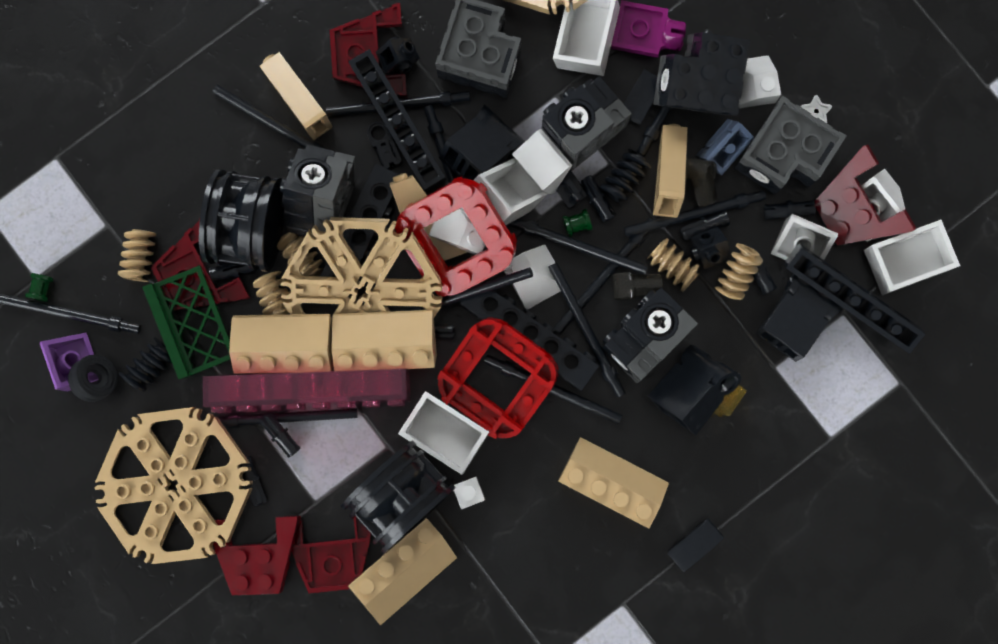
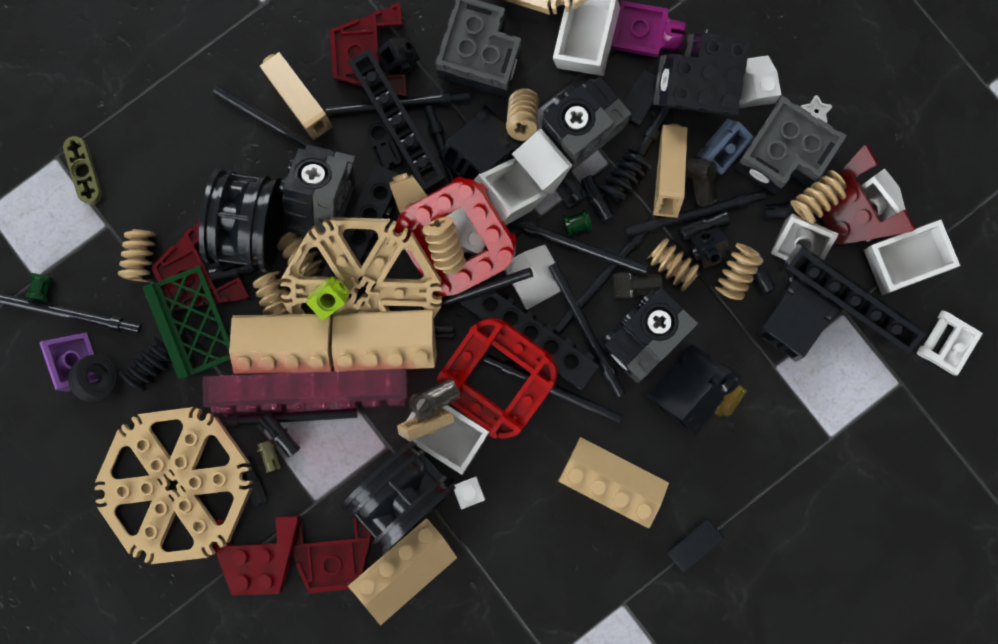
(84, 152): none -> olive beam
(268, 456): none -> olive pin
(321, 305): none -> lime brick
(425, 426): none -> tan plate
(436, 396): none -> clear smoke piece
(444, 245): none -> tan piece
(522, 114): none -> tan piece
(819, 195): none -> tan piece
(957, 346): none -> white plate

